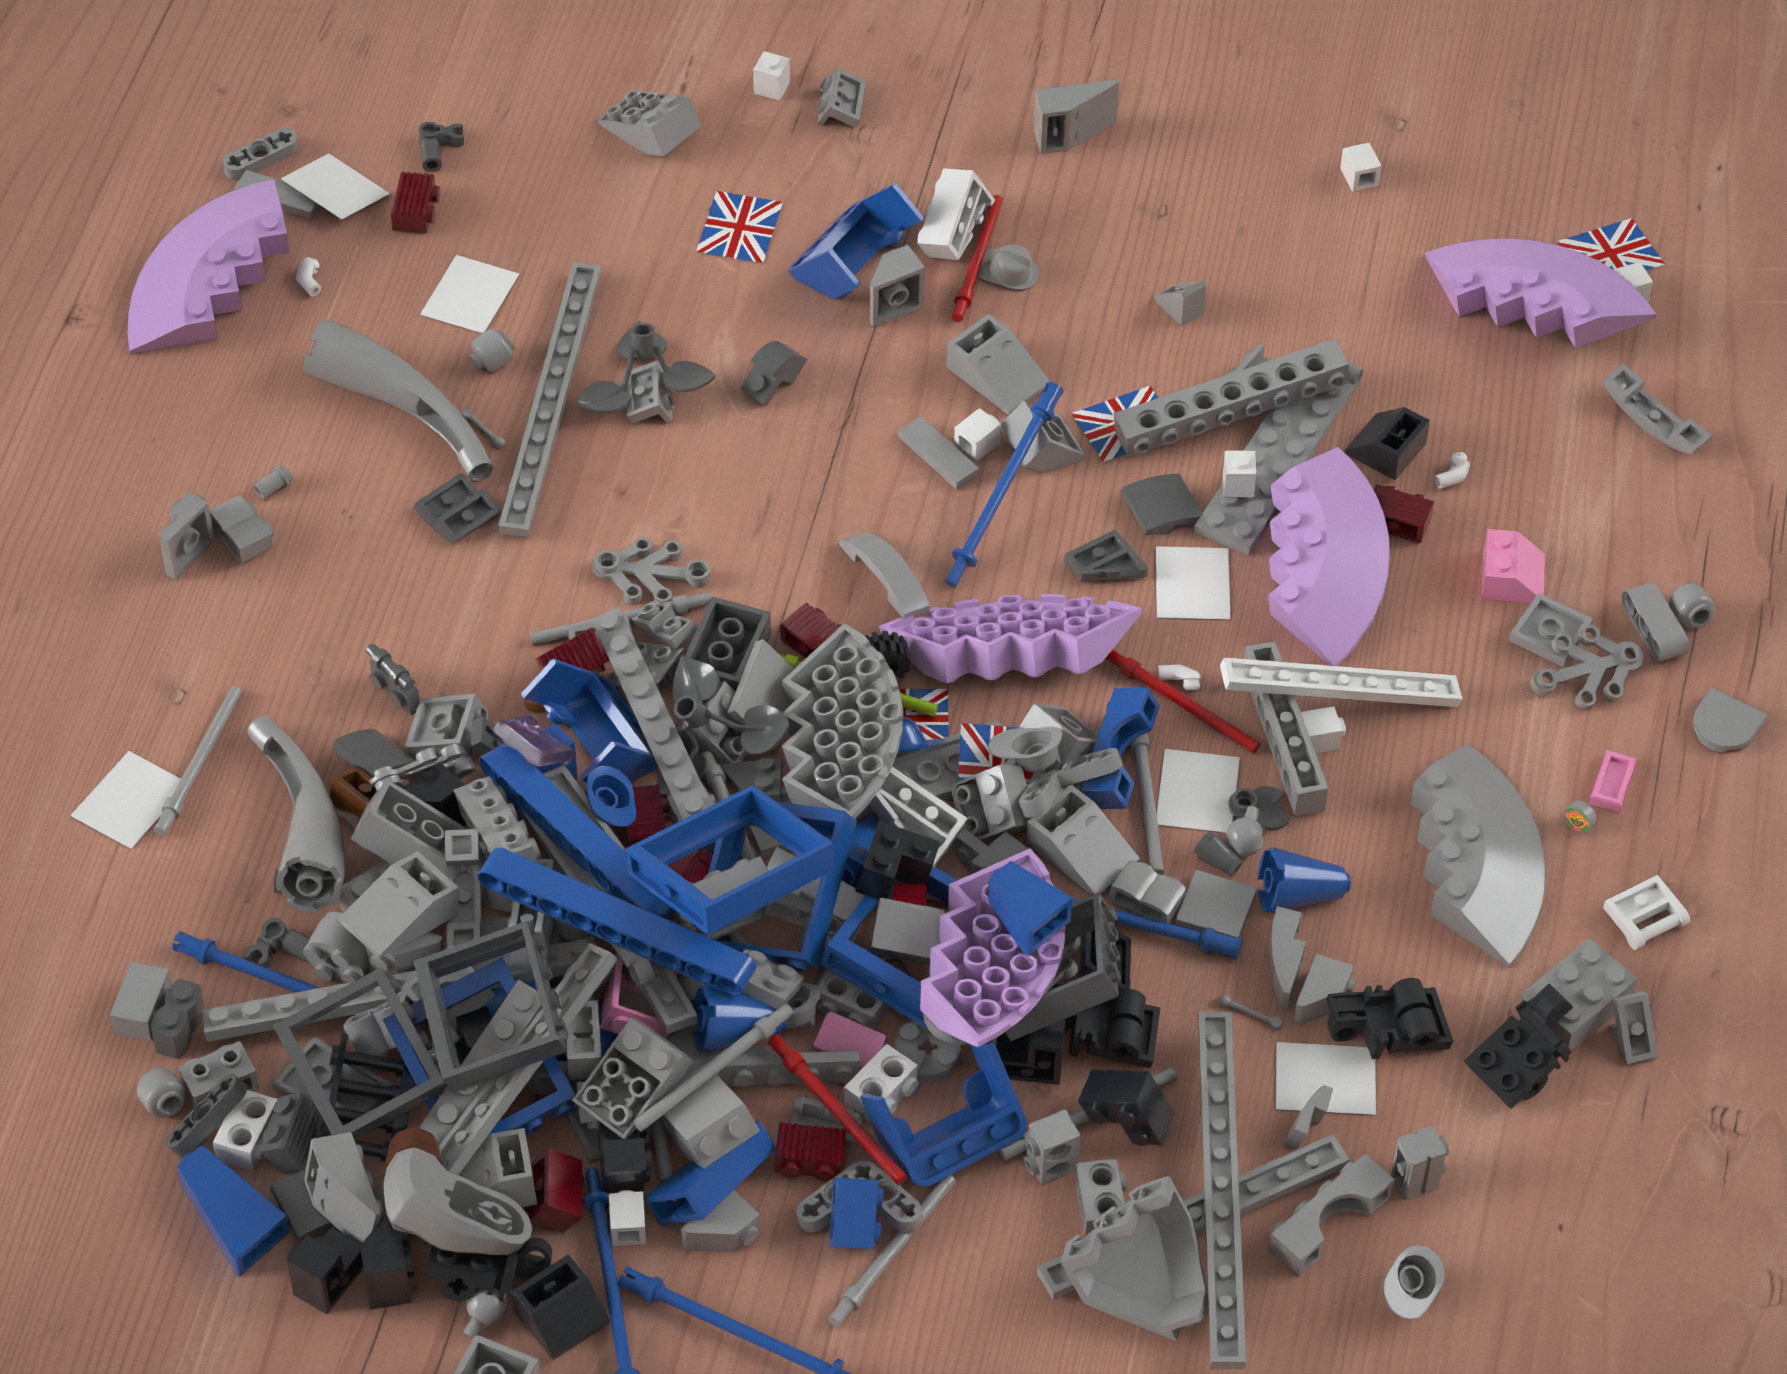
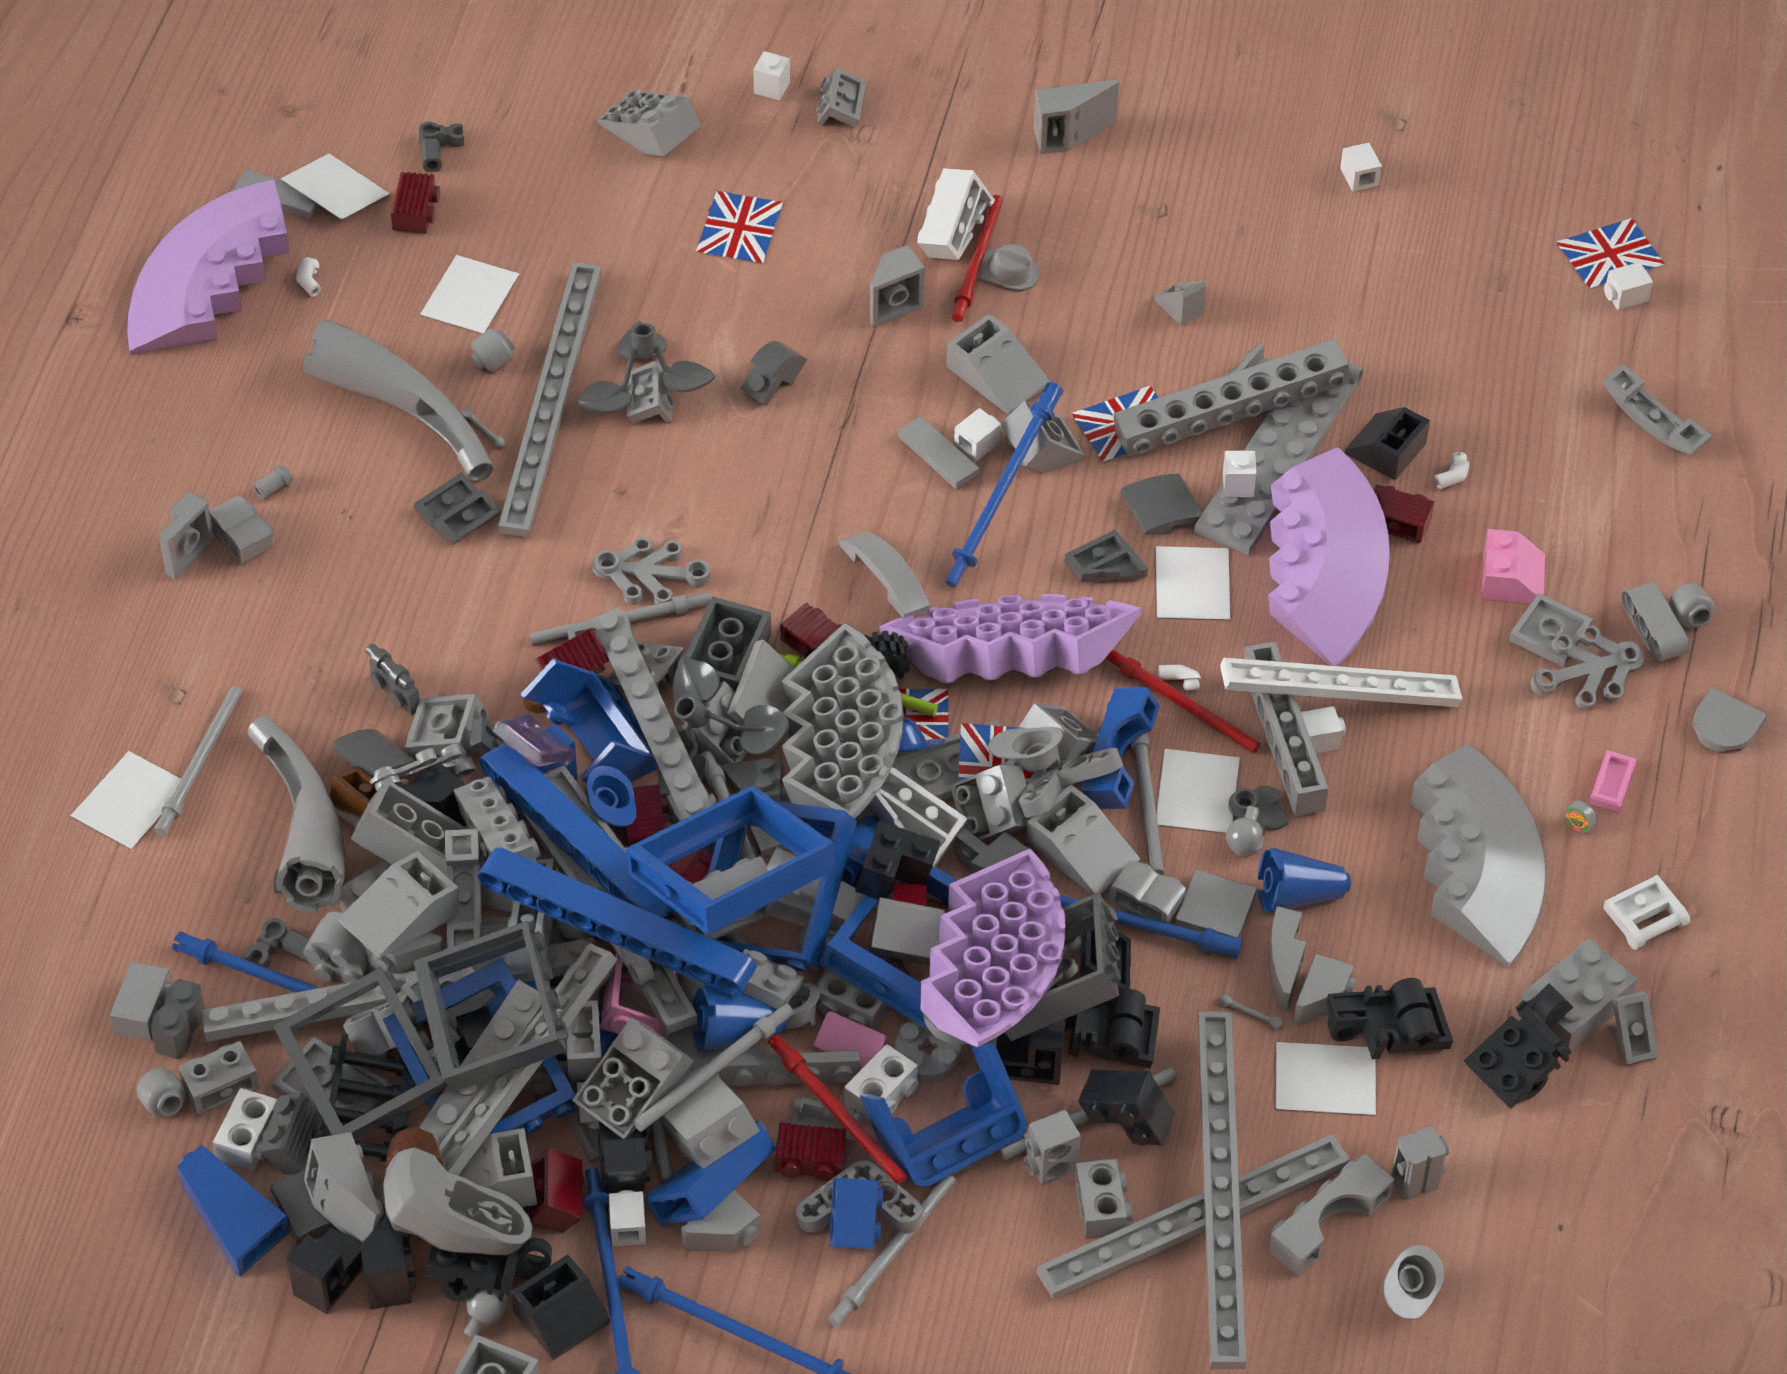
(206, 1115): dark grey beam -> none
(277, 144): light grey beam -> none
(664, 625): light grey slope -> none
(853, 240): blue windscreen -> none
(1028, 906): blue slope -> none
(1142, 1262): light grey panel -> none
(1218, 853): dark grey cone -> none
(1312, 1111): light grey slope -> none
(1539, 283): lavender brick -> none

